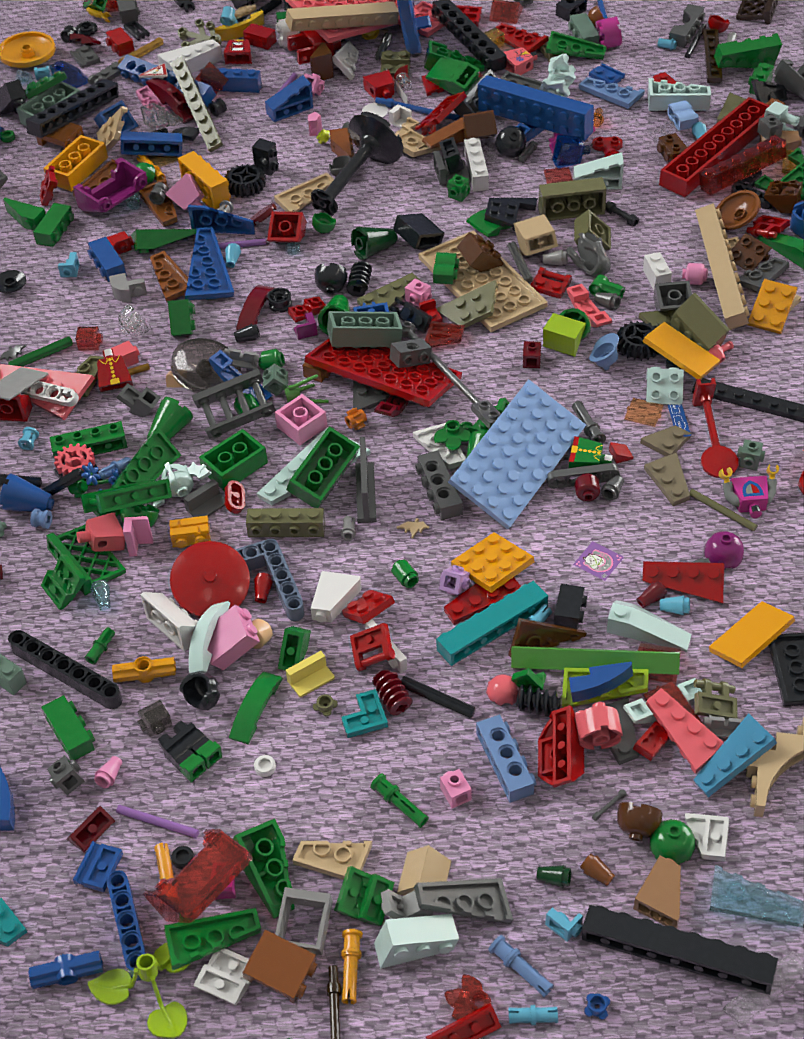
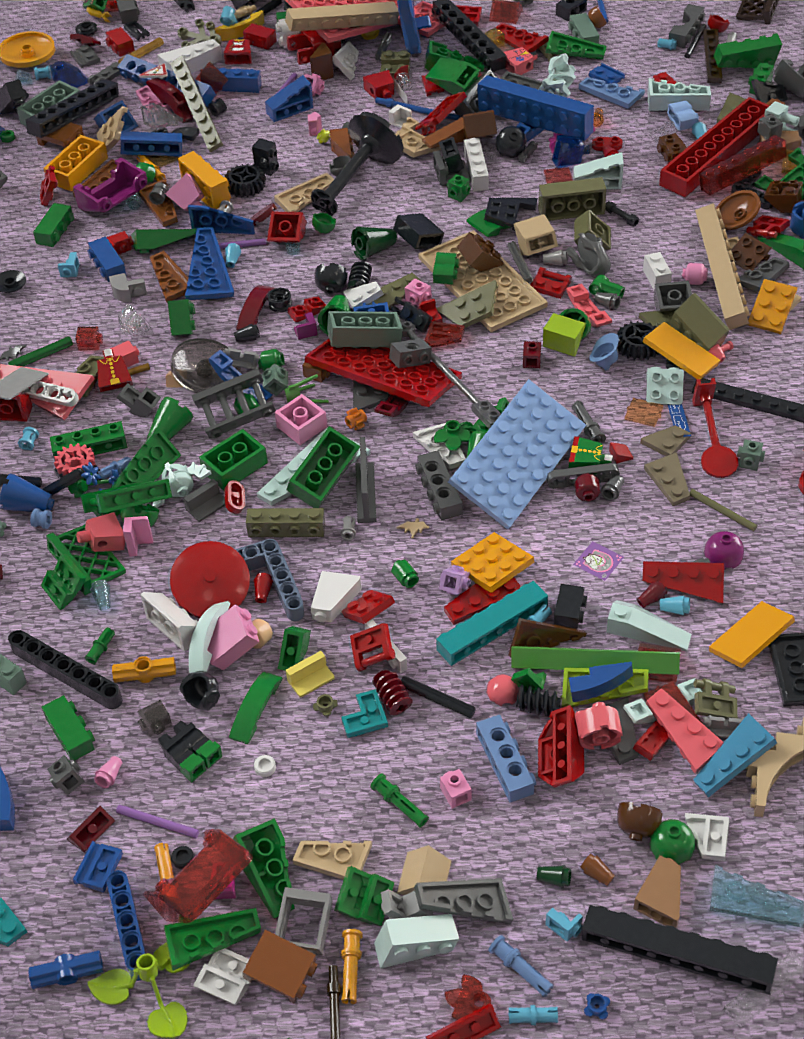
(25, 214): green slope -> none
(45, 83): green plate -> none
(65, 34): black wheel -> none
(189, 531): light orange brick -> none
(363, 294): none -> white wing
(376, 108): white sticker -> none
(609, 32): dark pink brick -> none
(621, 794): dark grey hinge -> none
(750, 493): torso -> none

